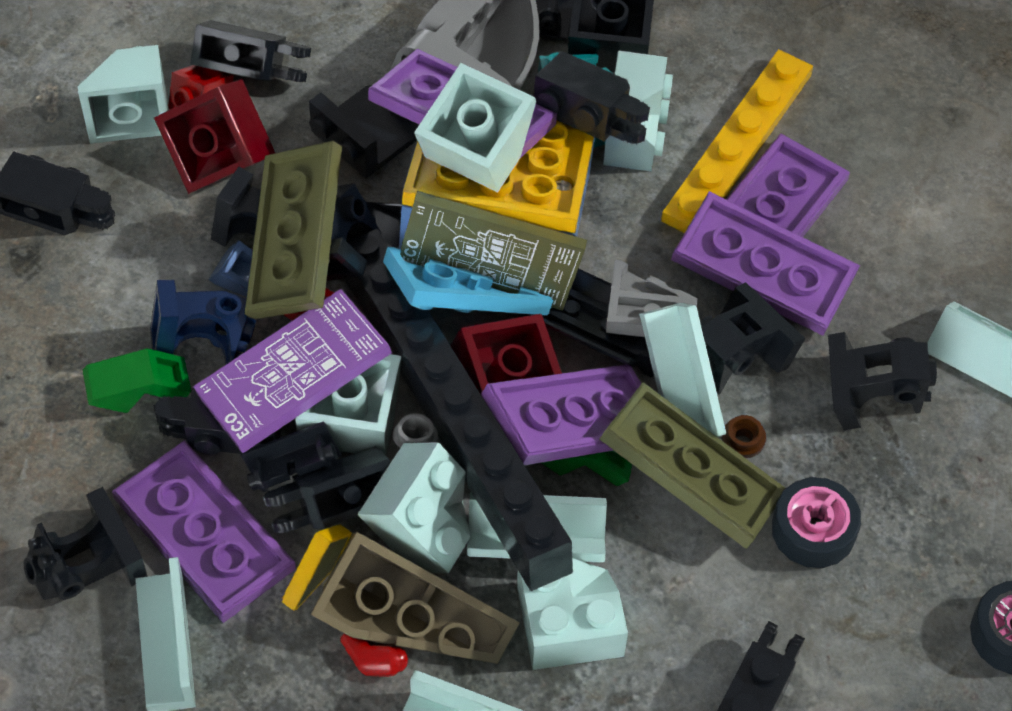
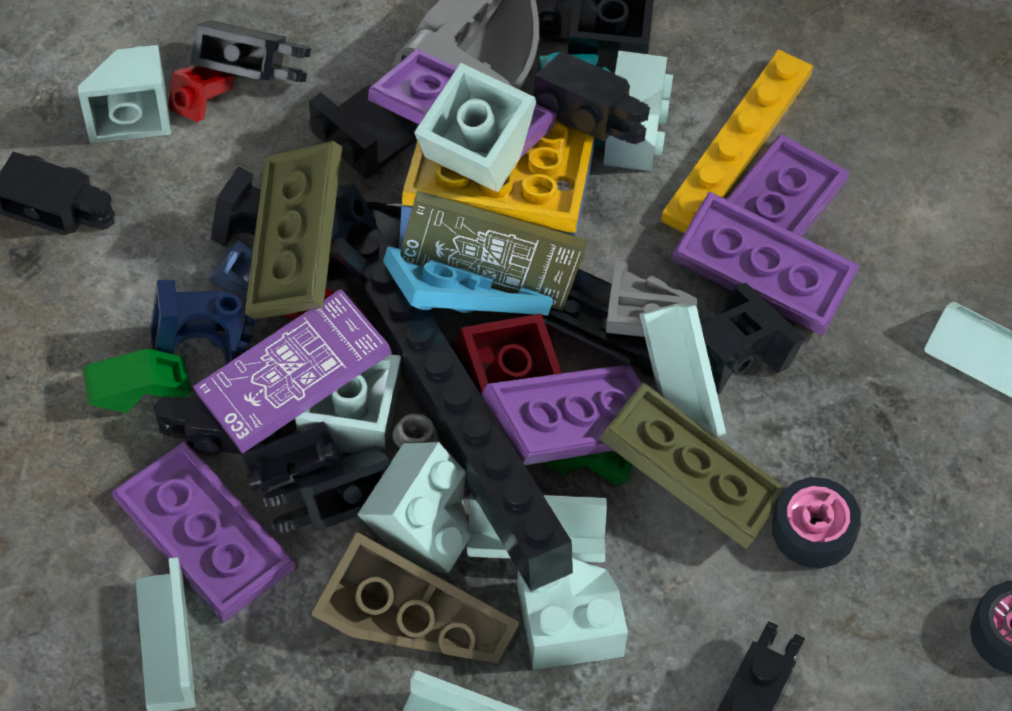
(104, 537): black tile -> none
(214, 135): dark red slope -> none
(316, 564): yellow tile -> none
(375, 660): red arm -> none
(749, 427): reddish brown plate -> none
(852, 387): black tile -> none

